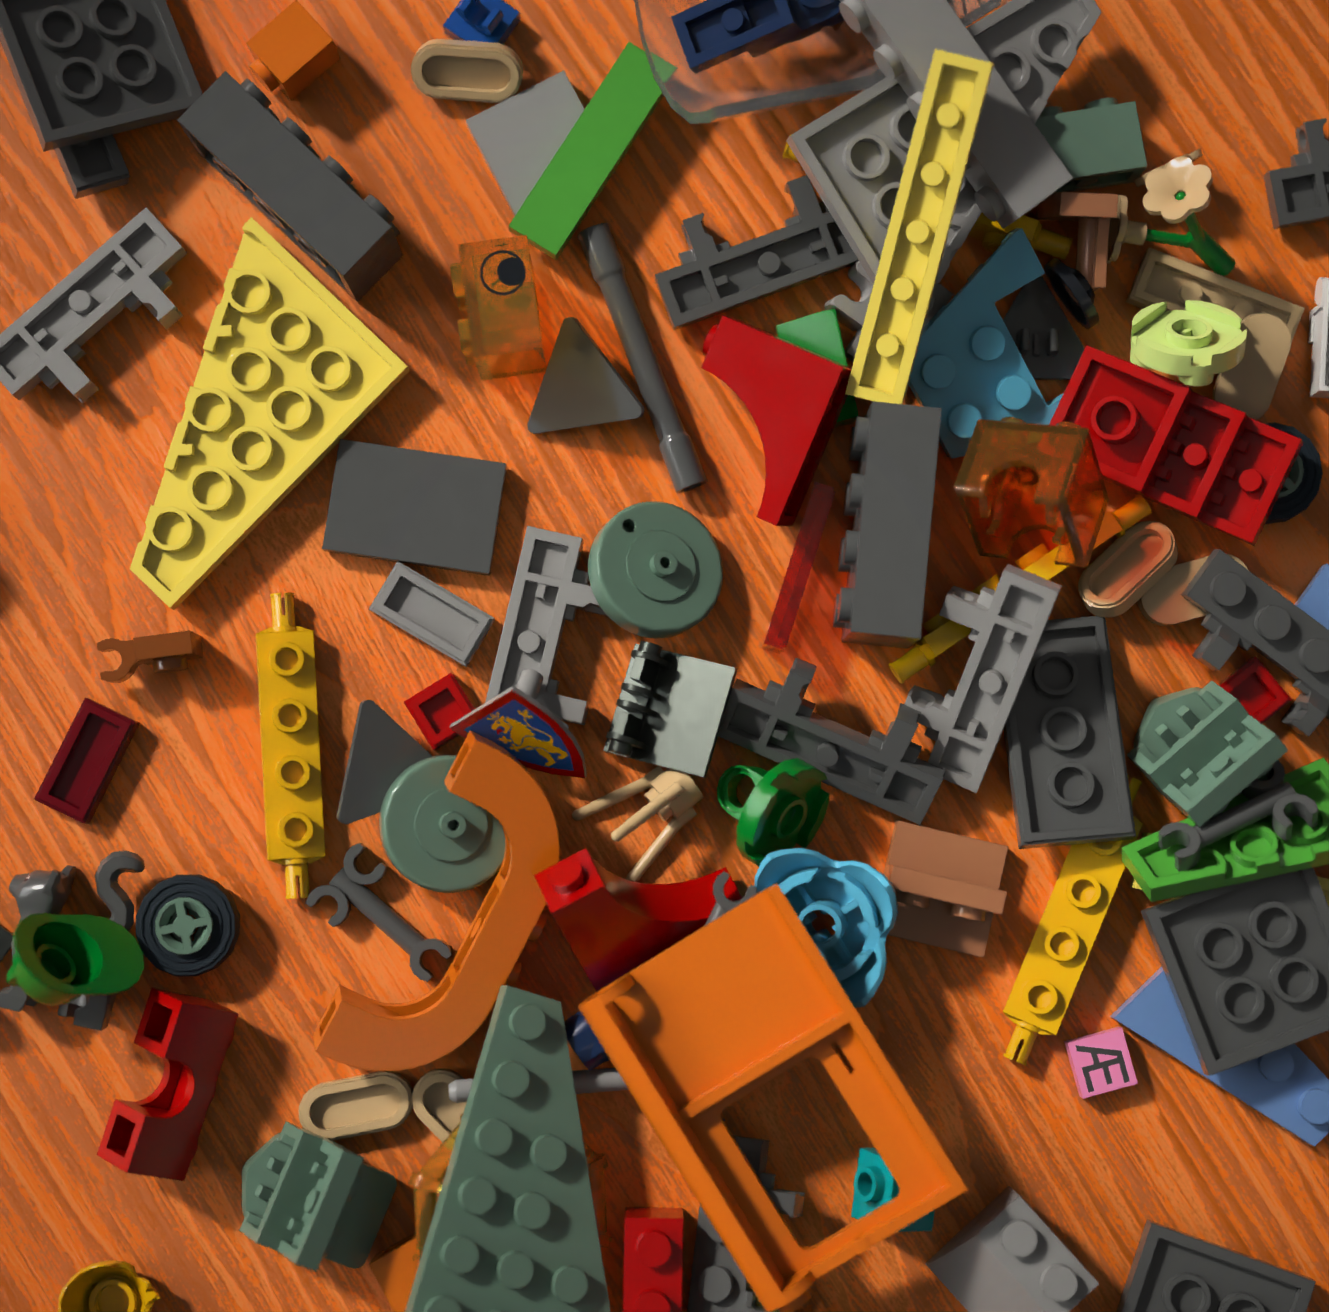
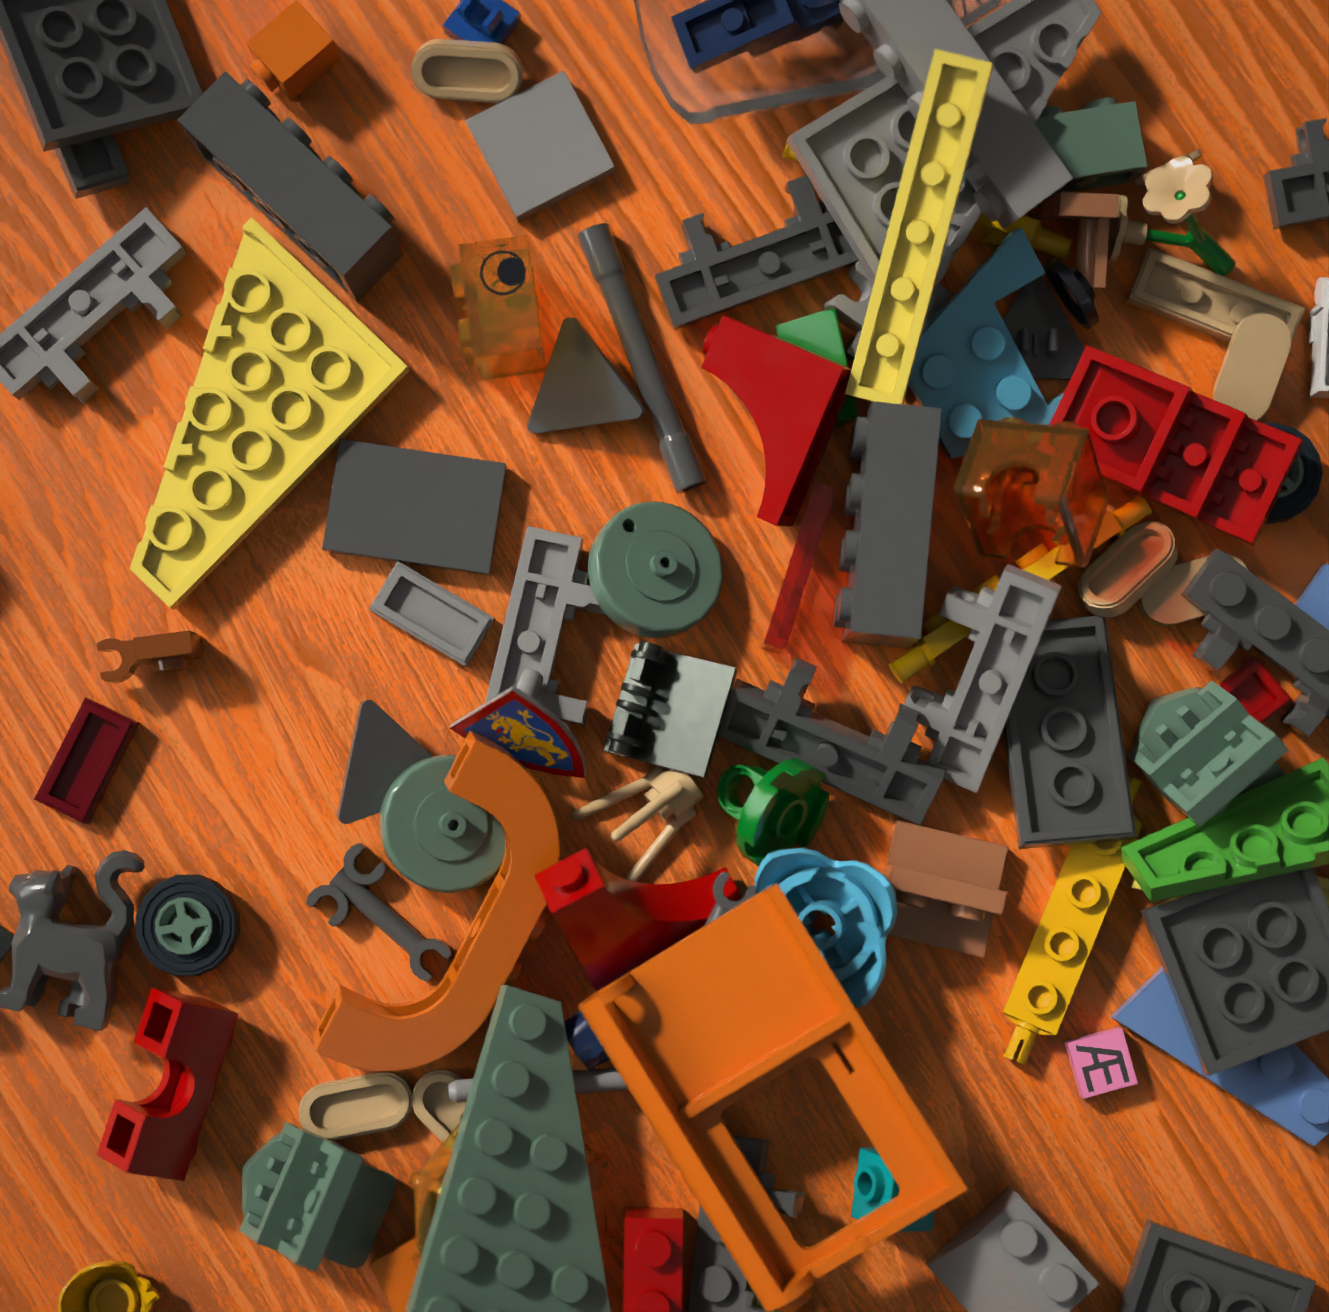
(73, 957): green piece -> none
(290, 745): yellow plate -> none
(438, 708): red tile -> none
(589, 154): bright green tile -> none
(1188, 341): yellowish green plate -> none
(1265, 799): dark grey bar -> none

